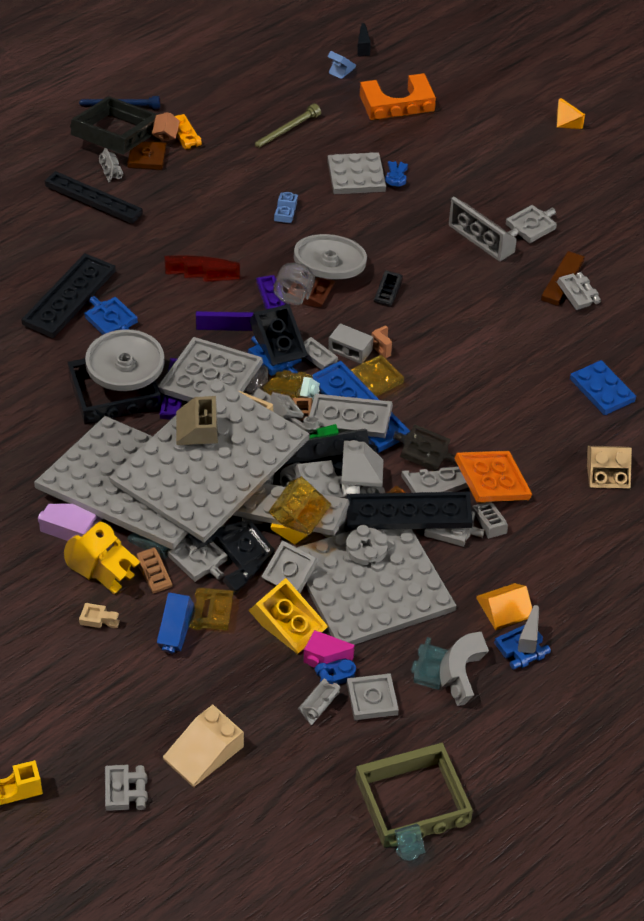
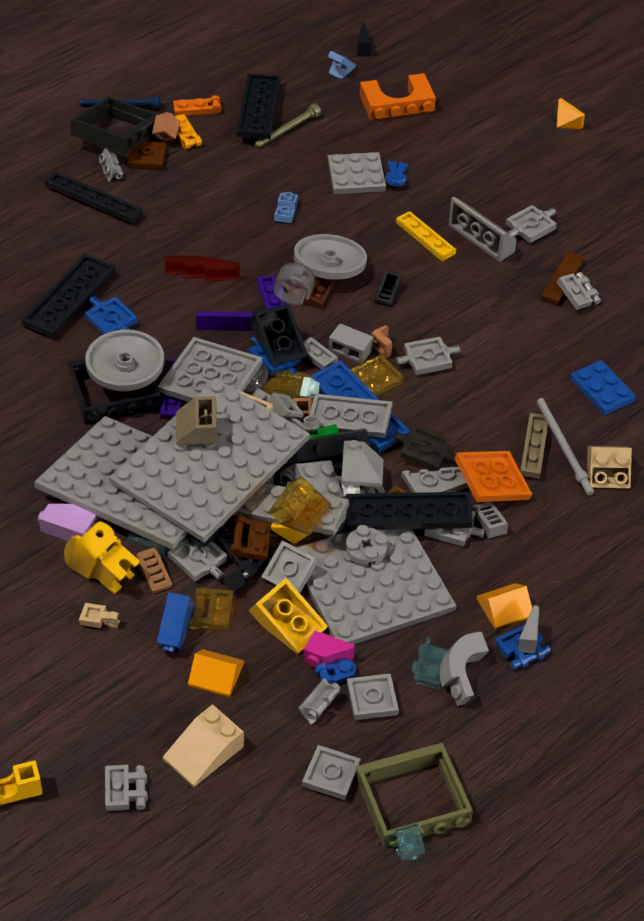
(198, 106): none -> orange plate
(215, 672): none -> light orange slope
(257, 538): none -> reddish brown plate
(258, 106): none -> black plate
(331, 772): none -> light grey plate
(426, 236): none -> yellow tile
(428, 355): none -> light grey plate
(534, 446): none -> dark tan plate
(581, 476): none -> light grey bar

